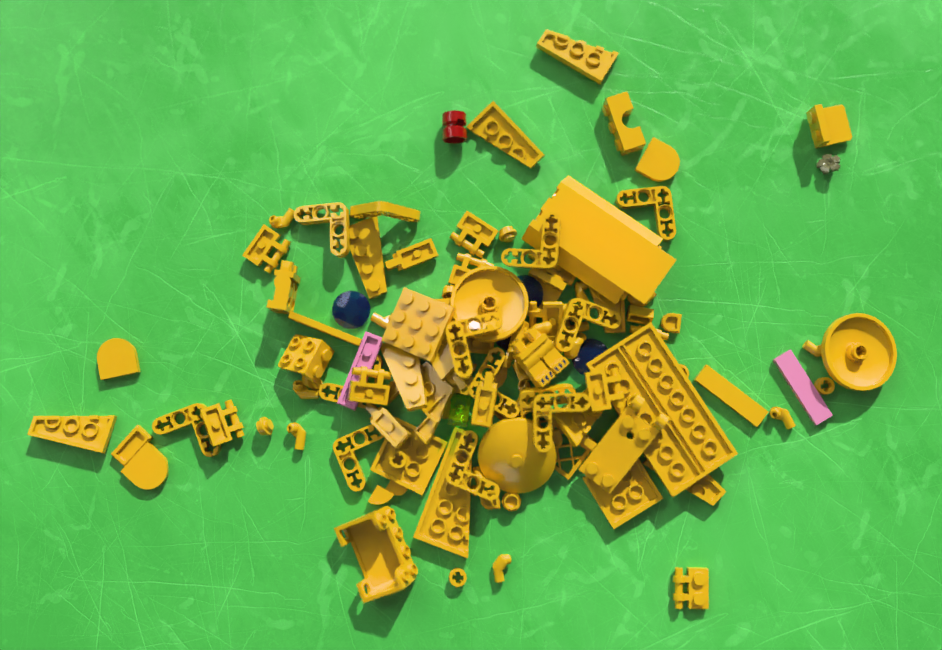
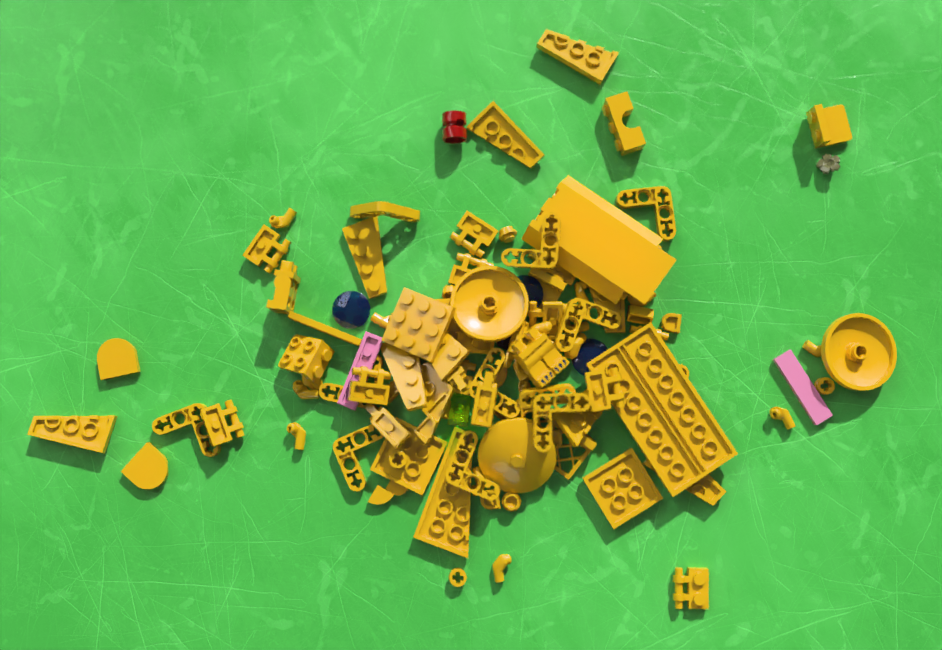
(131, 445): yellow tile -> none
(264, 426): yellow plate -> none
(333, 219): yellow beam -> none
(380, 553): yellow windscreen -> none
(412, 255): yellow hinge -> none
(465, 332): yellow beam -> none
(616, 452): yellow hinge -> none
(658, 161): yellow tile -> none
(731, 395): yellow tile -> none

